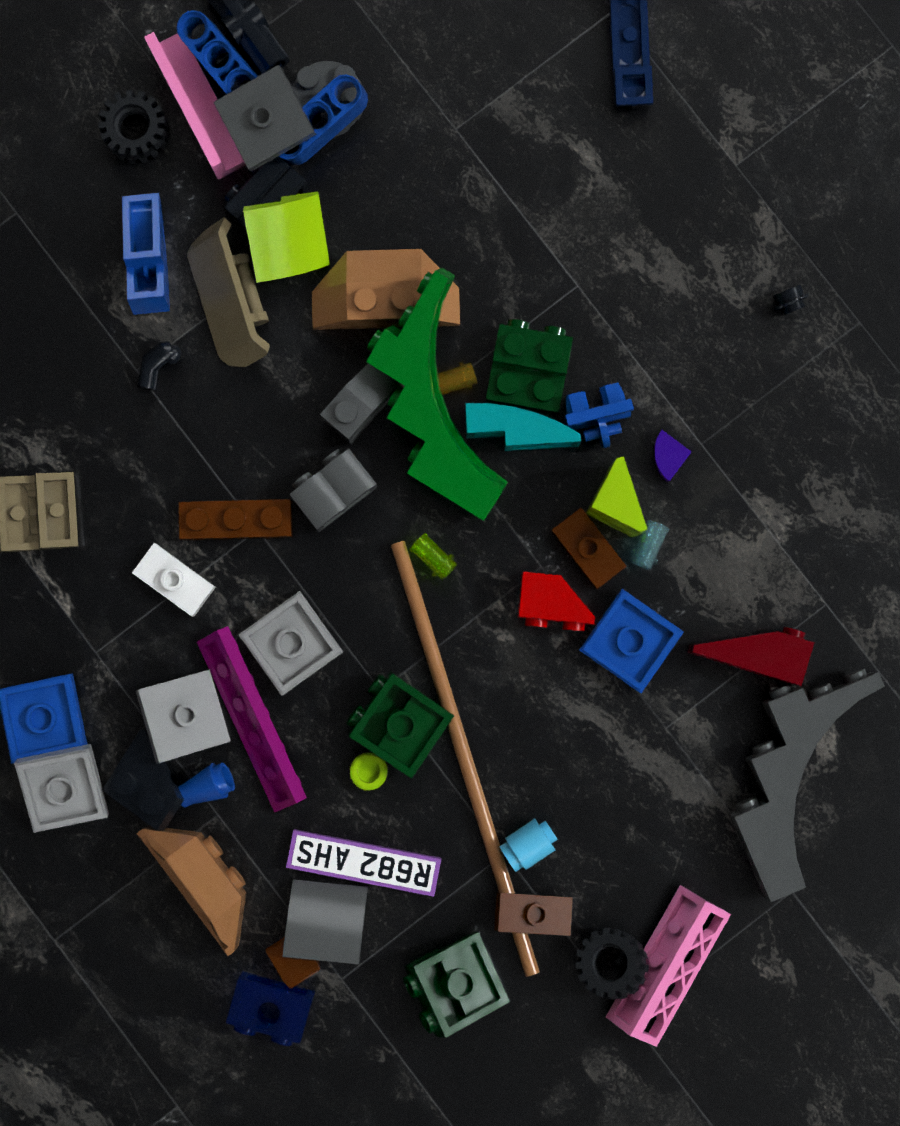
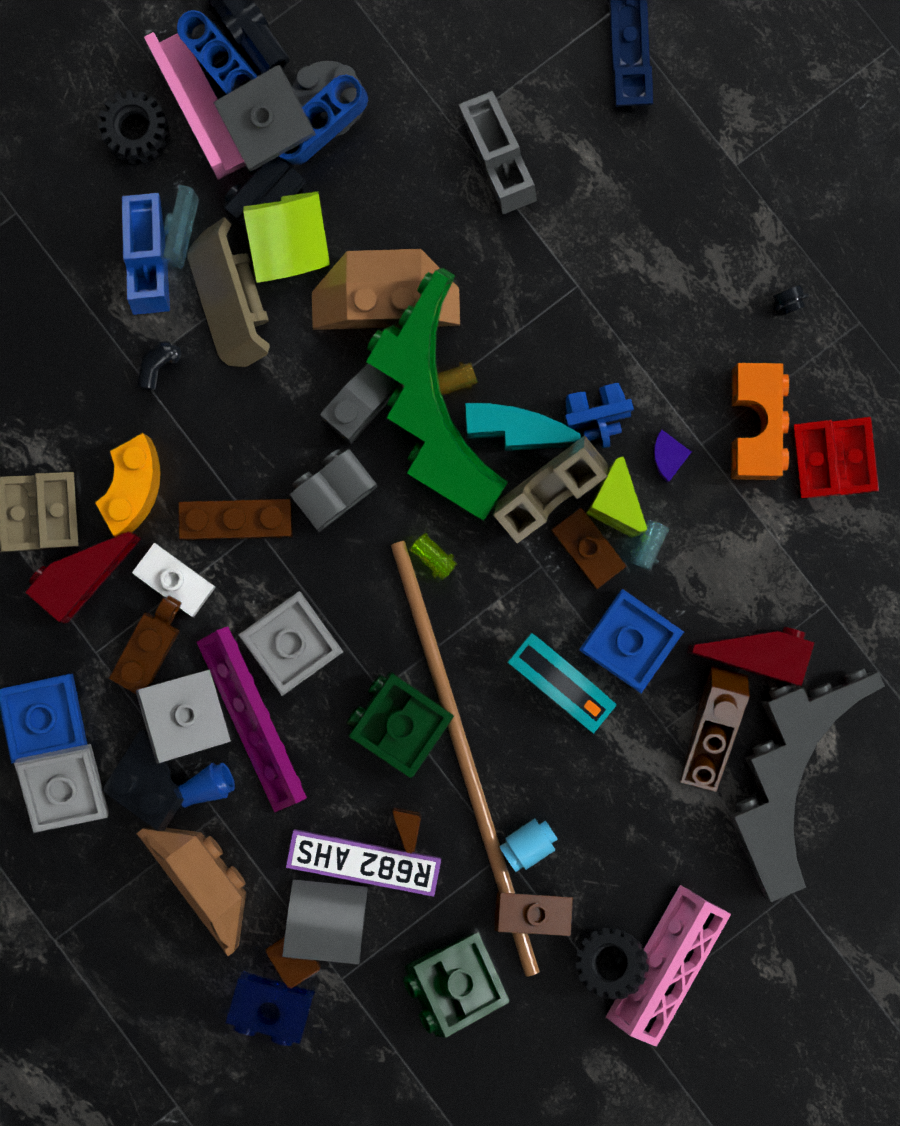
(74, 579): none -> dark red slope
(133, 485): none -> light orange brick
(147, 647): none -> reddish brown plate
(179, 226): none -> clear light blue plate
(368, 771): lime tile -> none
(408, 826): none -> reddish brown slope
(498, 152): none -> dark grey slope
(529, 367): dark green plate -> none
(551, 599): red slope -> none
(562, 682): none -> teal slope
(566, 475): none -> dark tan arch
(715, 728): none -> reddish brown slope
(762, 389): none -> orange arch
(836, 457): none -> red slope

